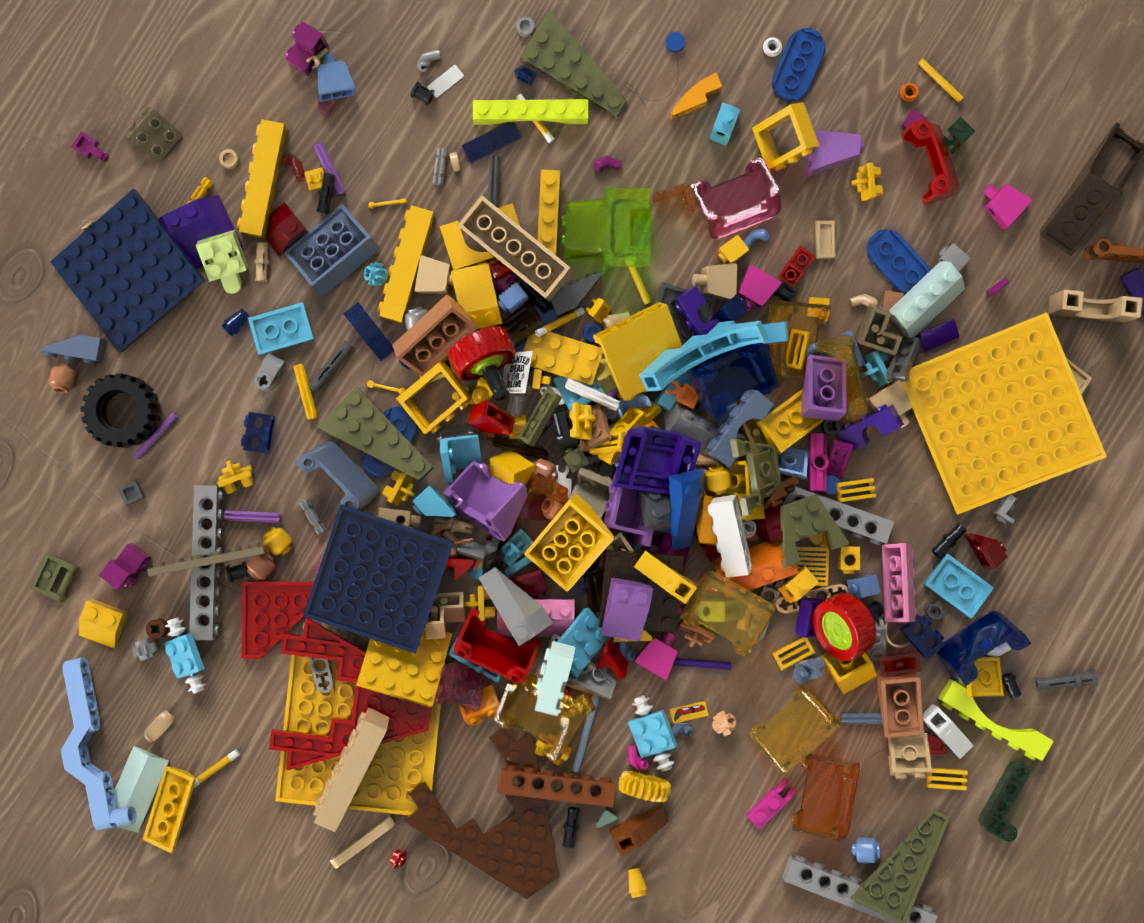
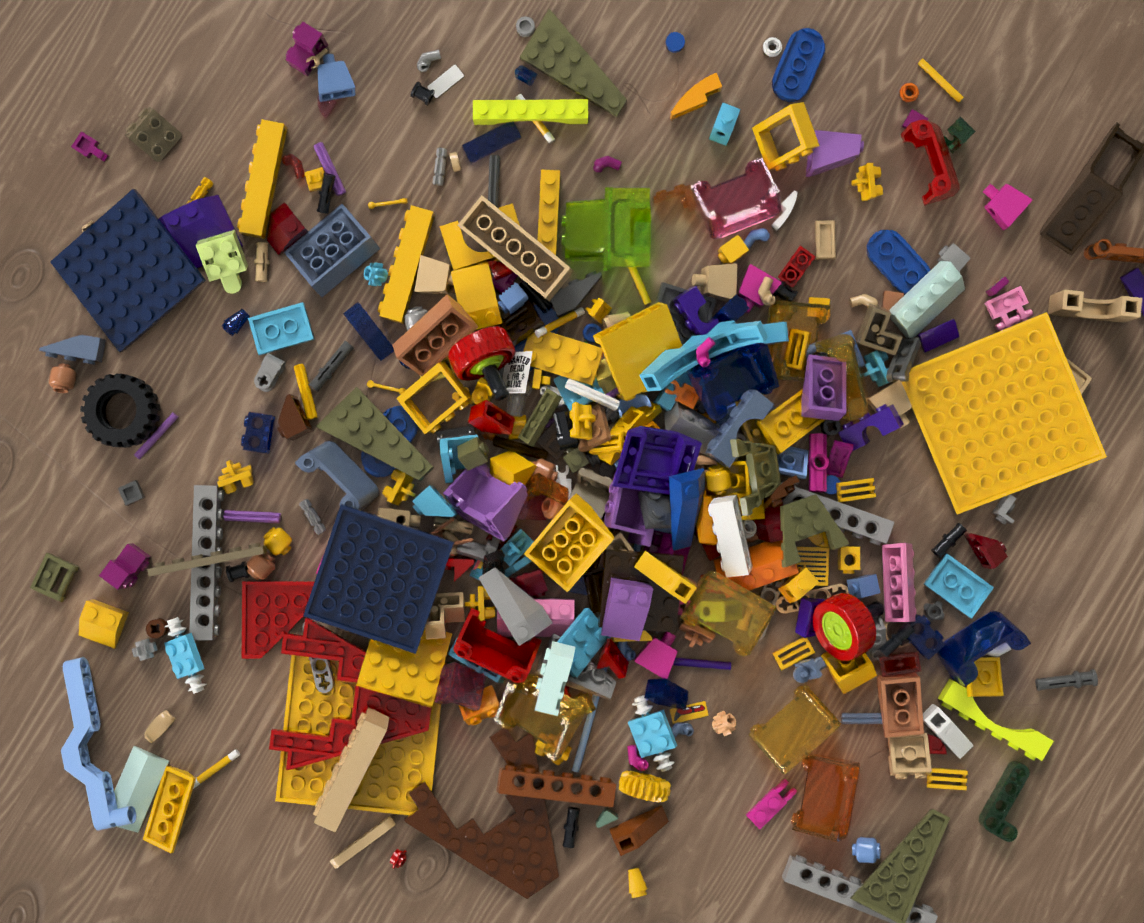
(229, 159): tan tile -> none
(293, 419): none -> reddish brown slope
(473, 453): none -> olive brick
(666, 693): none -> clear blue slope
(702, 353): none -> dark pink arm
(764, 292): none -> tan arm
(786, 207): none -> white slope
(897, 639): none -> black pin
(1008, 302): none -> bright pink plate
(1010, 683): black pin -> none

